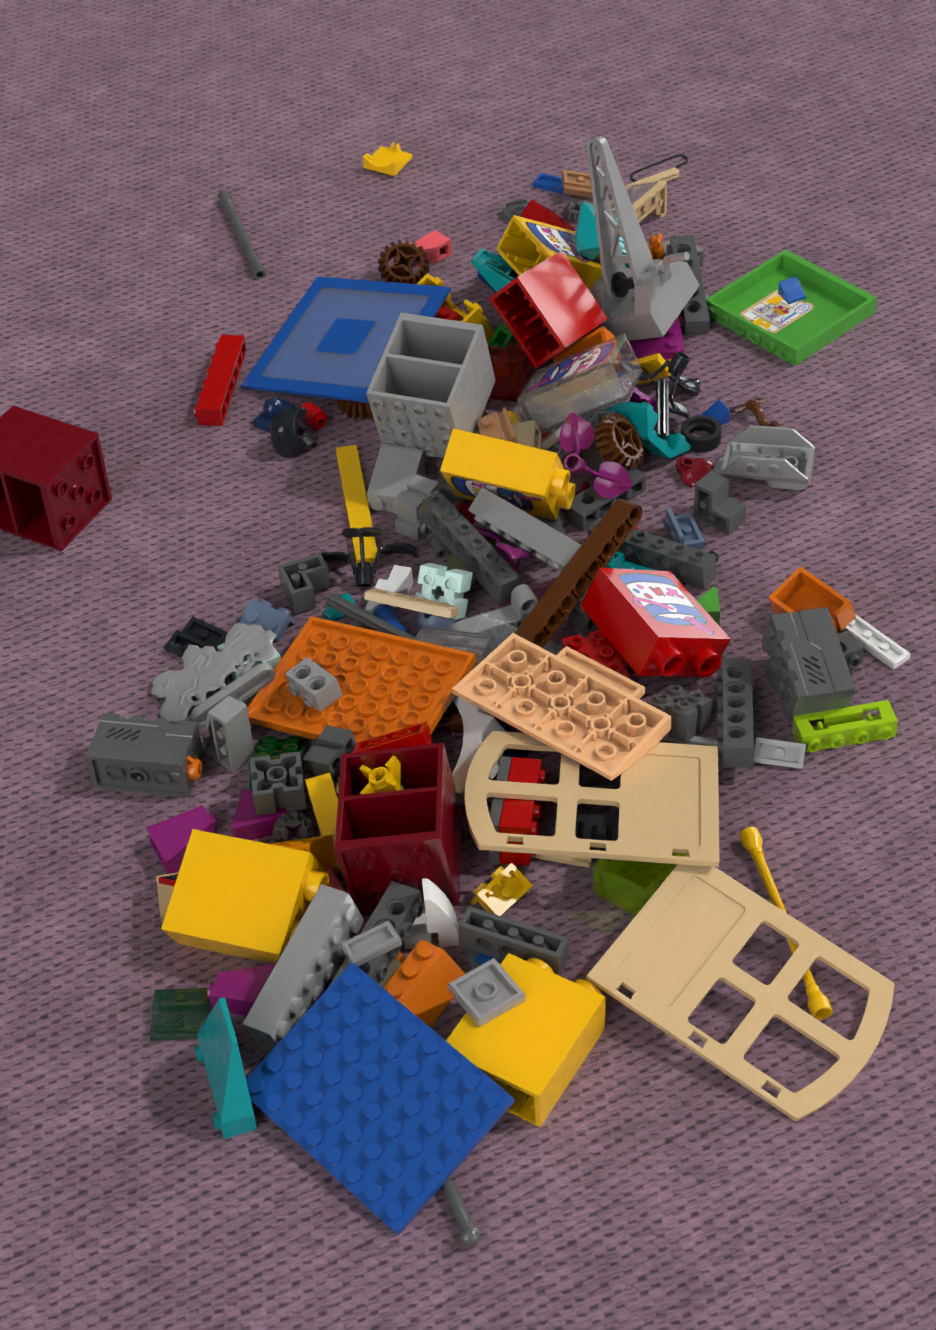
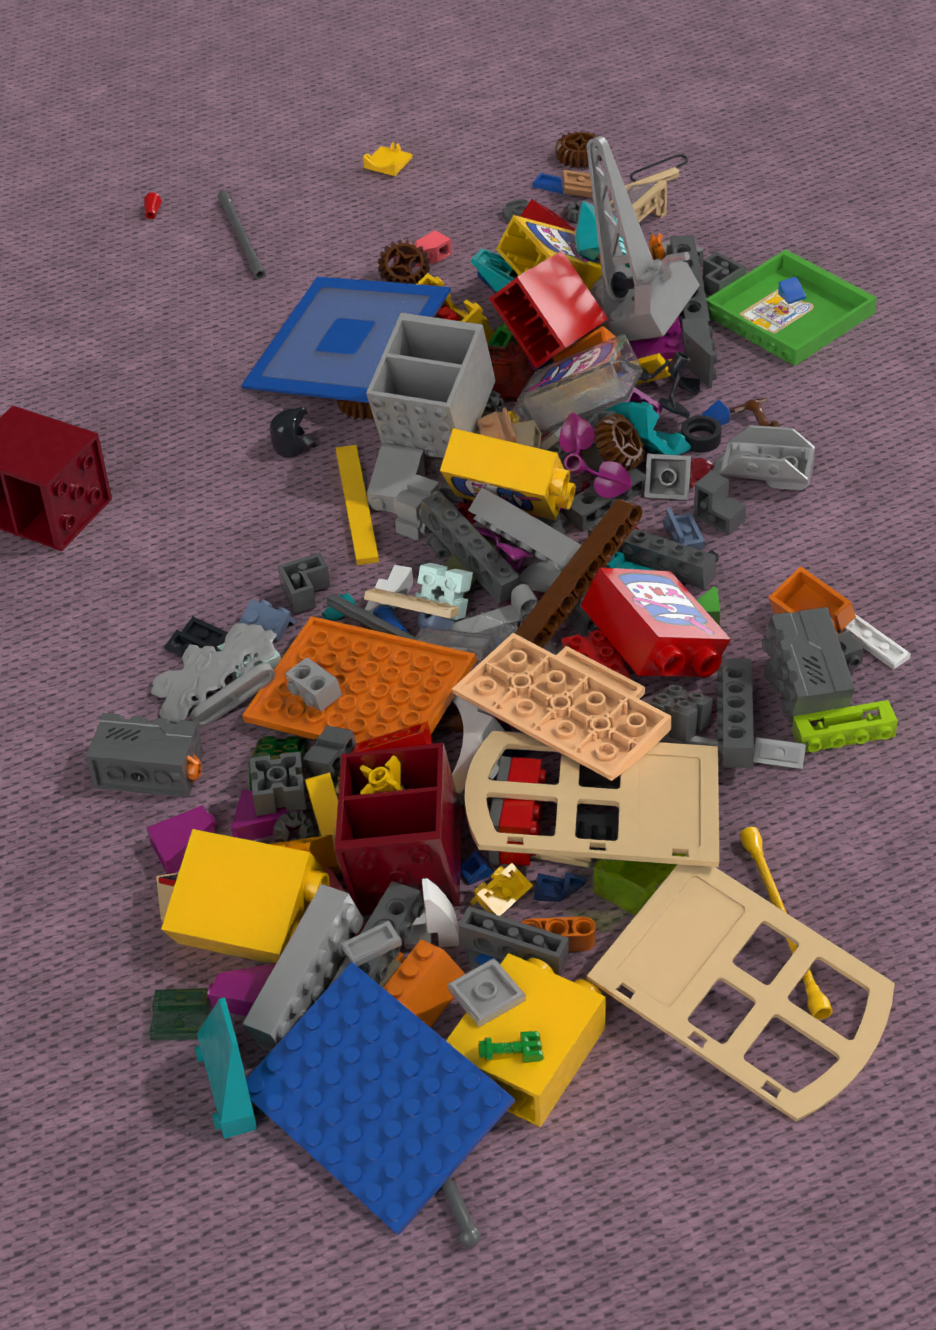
(152, 204): none -> red cone
(220, 380): red brick -> none
(229, 734): light grey wedge -> none
(270, 409): dark blue tile -> none
(315, 417): red brick -> none
(364, 570): black plant -> none
(476, 868): none -> blue slope
(494, 403): none -> dark grey gear
(529, 1047): none -> green hinge
(539, 575): none -> light grey tile
(555, 888): none -> dark blue slope
(572, 149): none -> reddish brown gear
(579, 930): none -> orange beam
(662, 408): black axle -> none
(667, 476): none -> light grey slope
(700, 349): none -> dark grey slope
(720, 272): none -> dark grey brick

